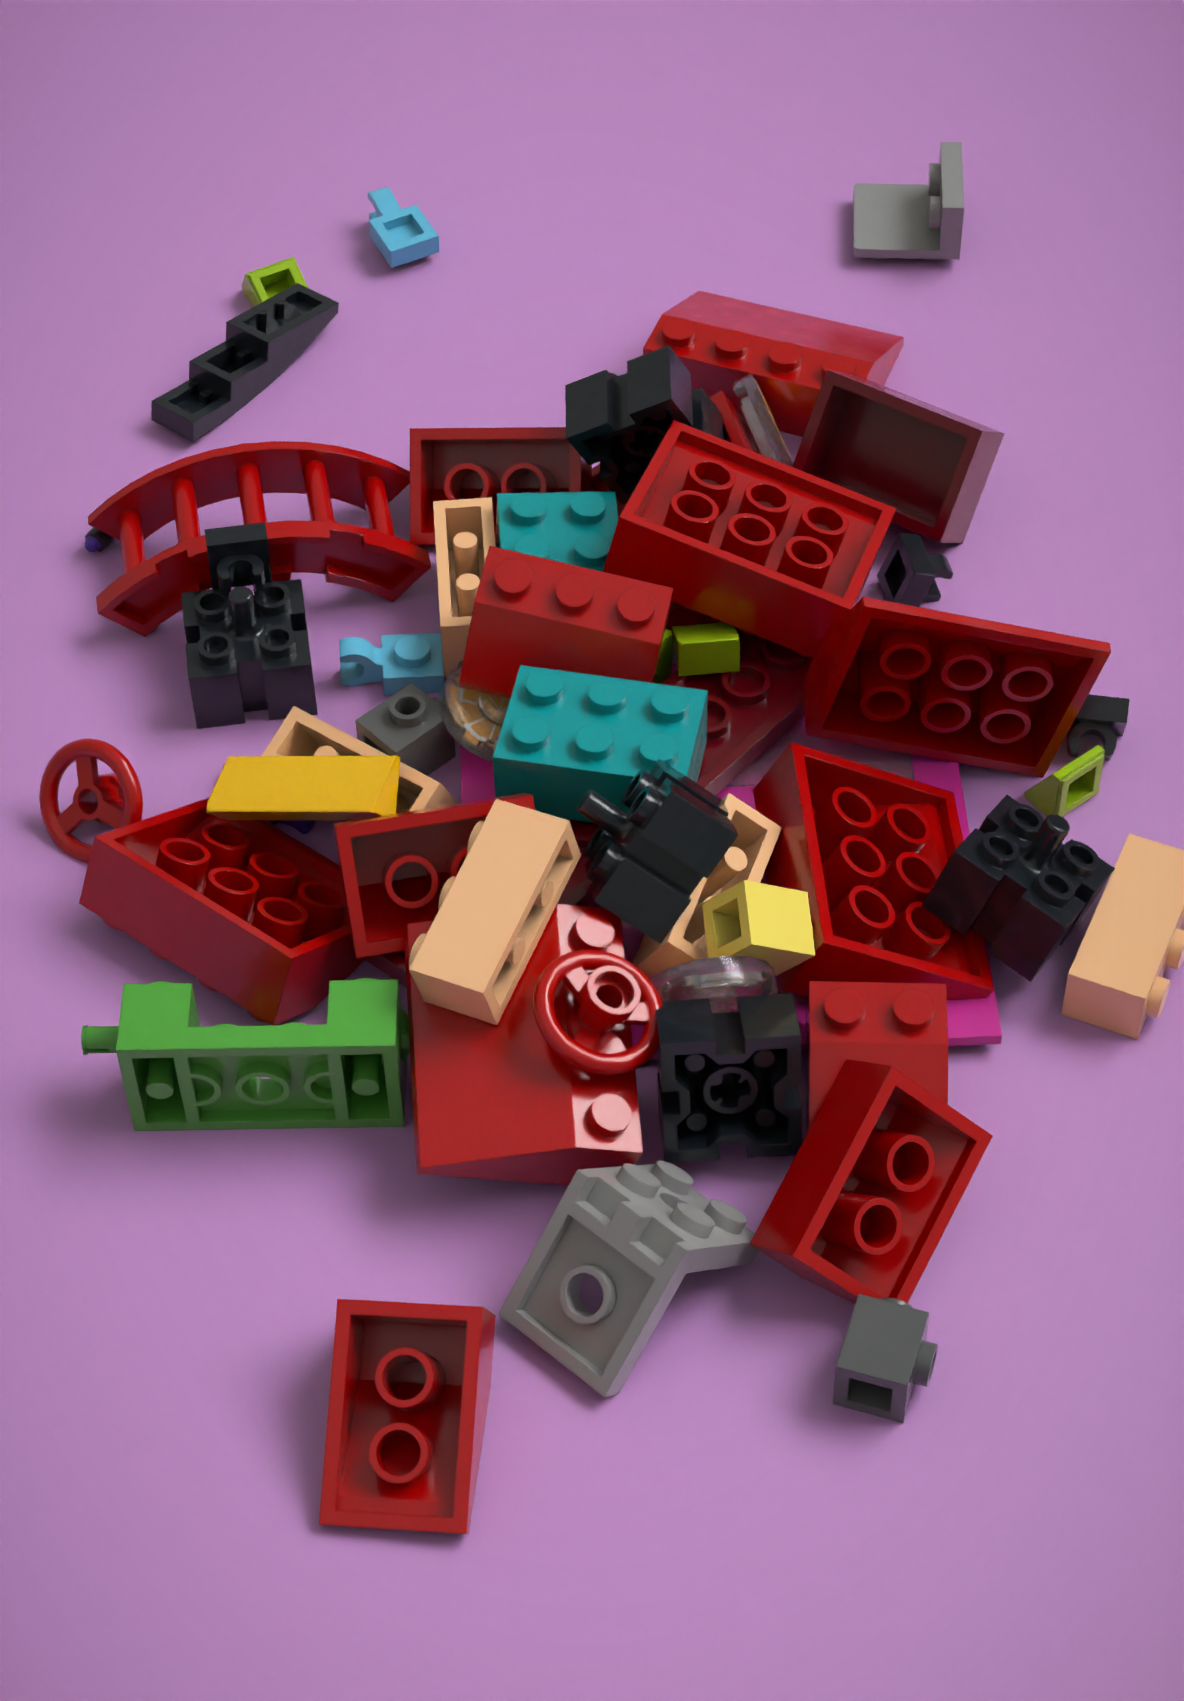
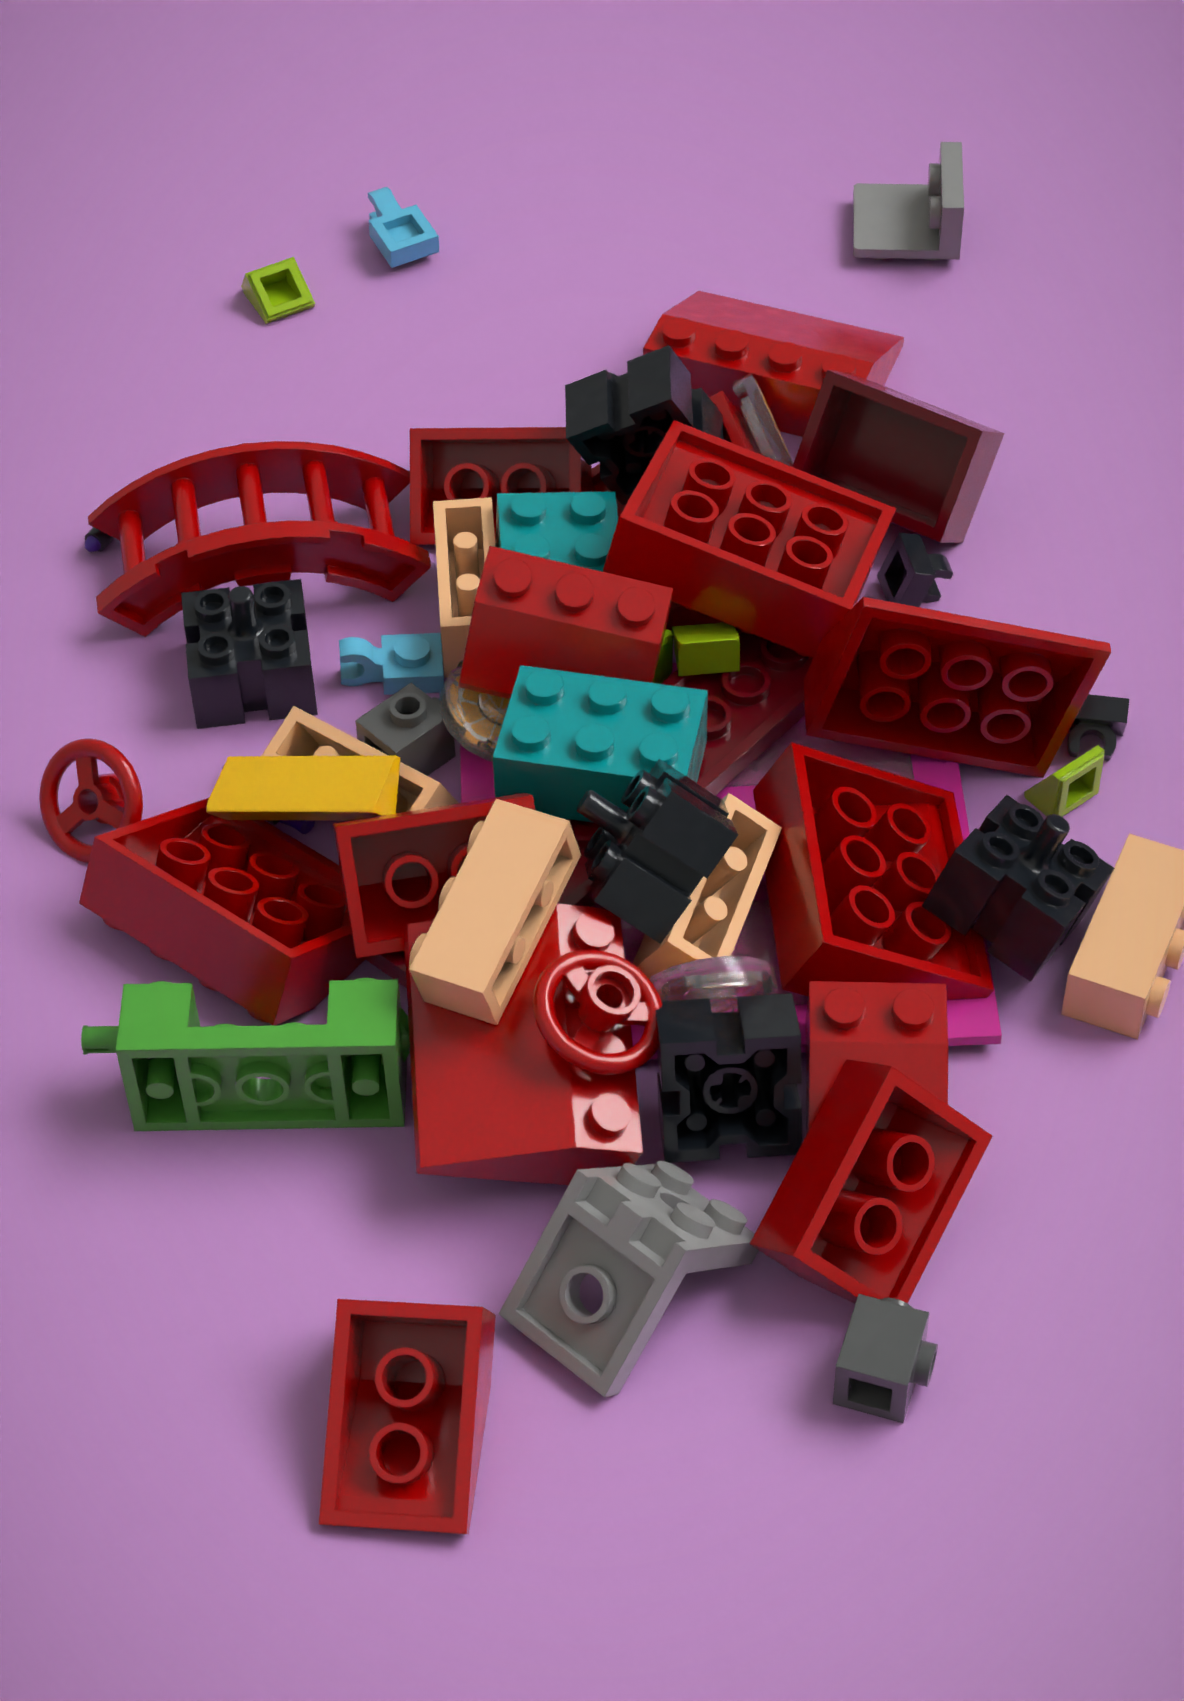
(238, 557): black tile -> none
(255, 353): black slope -> none
(761, 924): light yellow brick -> none

